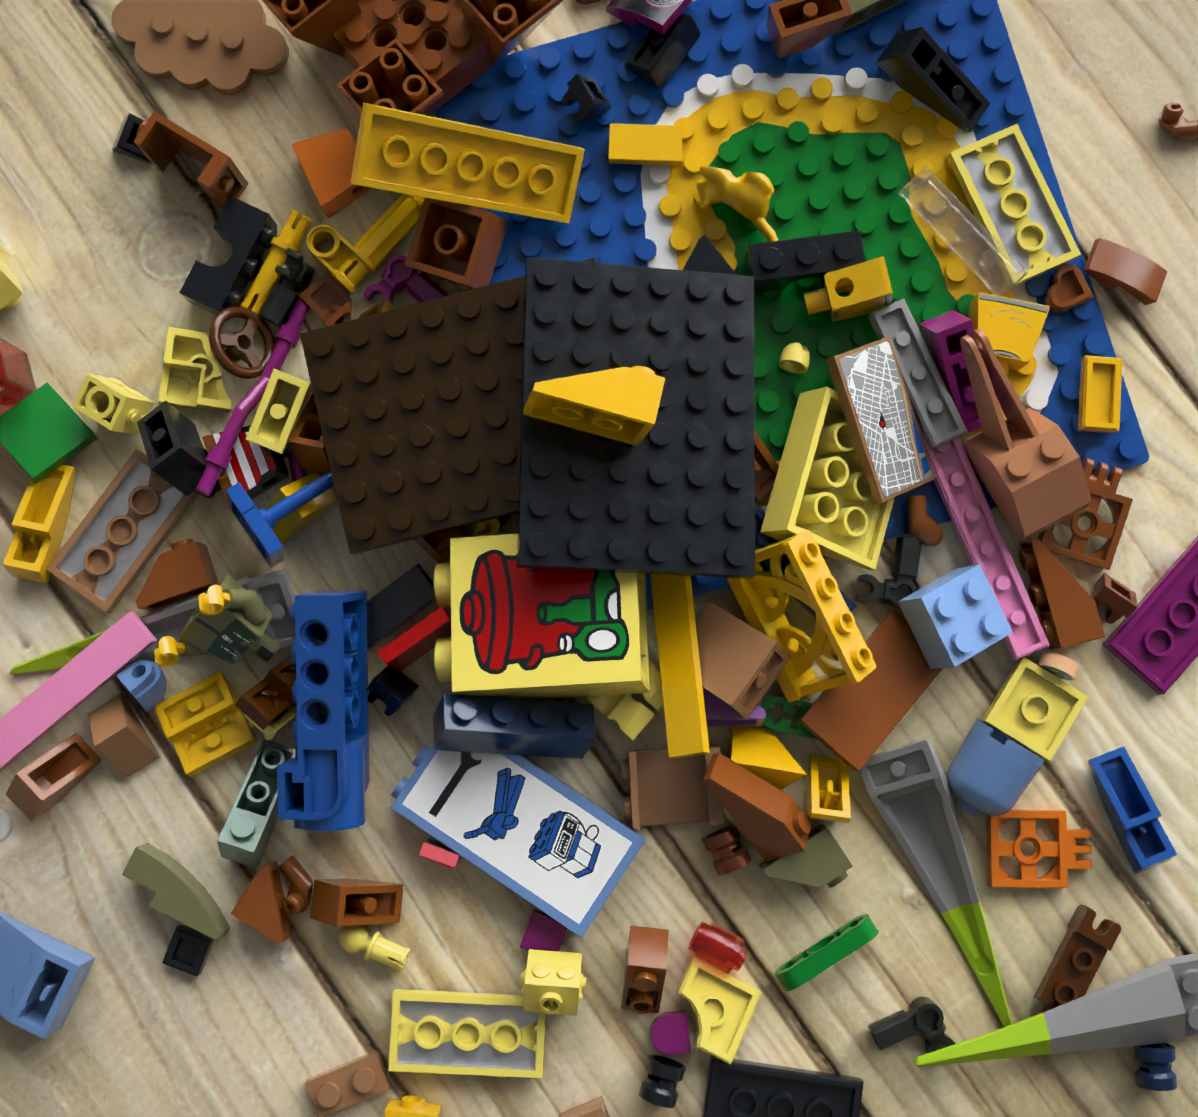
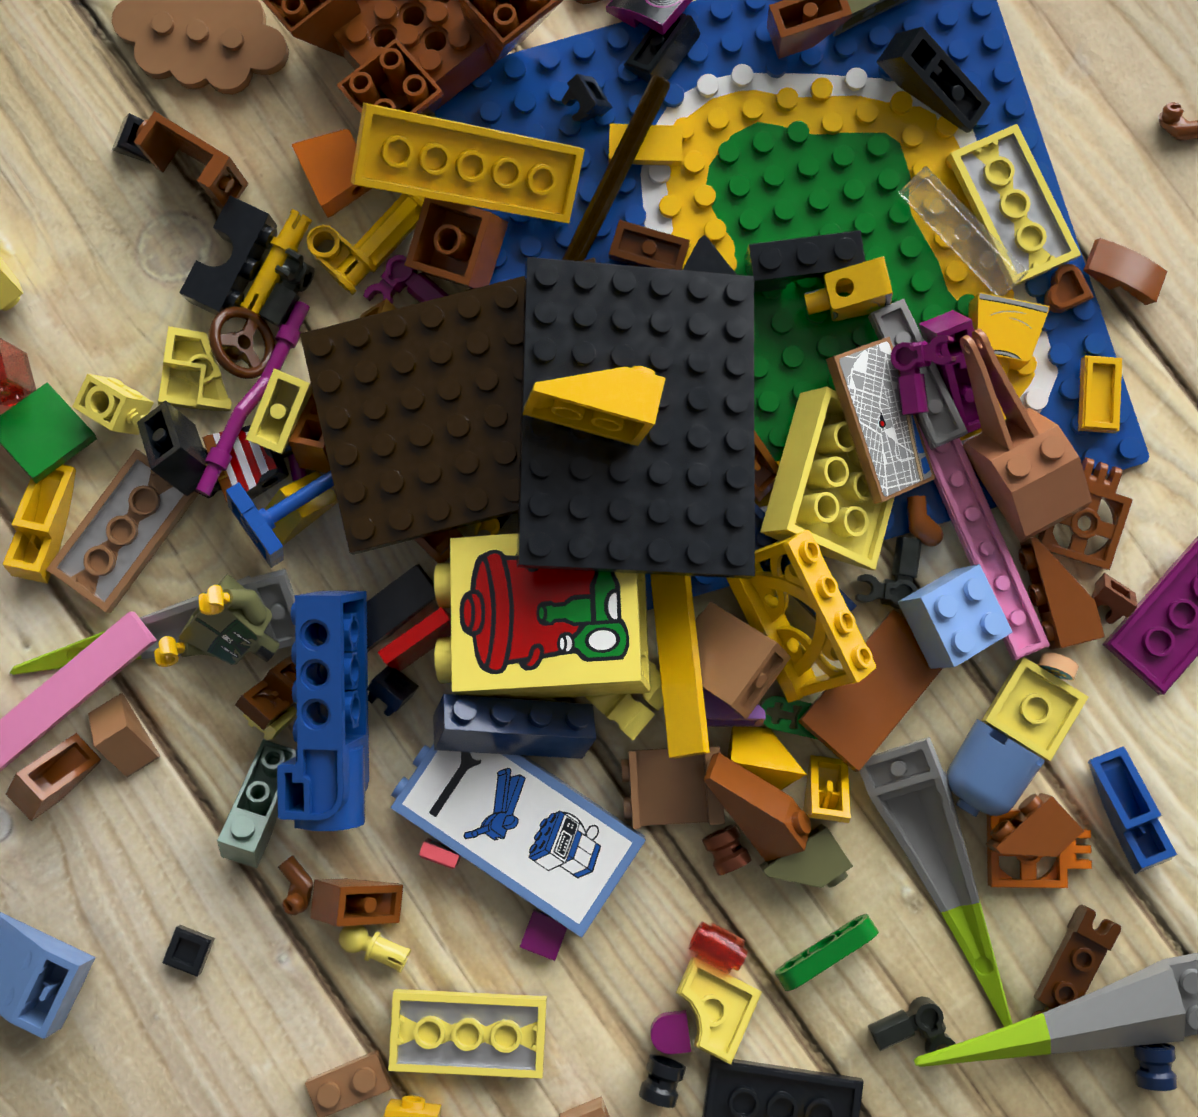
(145, 683): medium blue piece -> none
(176, 891): olive slope -> none
(178, 575): dark orange slope -> none
(205, 724): yellow slope -> none
(262, 905): dark orange slope -> none
(328, 300): dark orange slope -> none
(552, 982): light yellow head -> none
(617, 169): none -> dark brown axle
(645, 969): dark orange slope -> none
(647, 247): none -> reddish brown plate
(745, 194): yellow animal -> none
(794, 358): light yellow hinge -> none
(909, 359): none -> magenta bar
(1037, 830): none -> dark orange slope

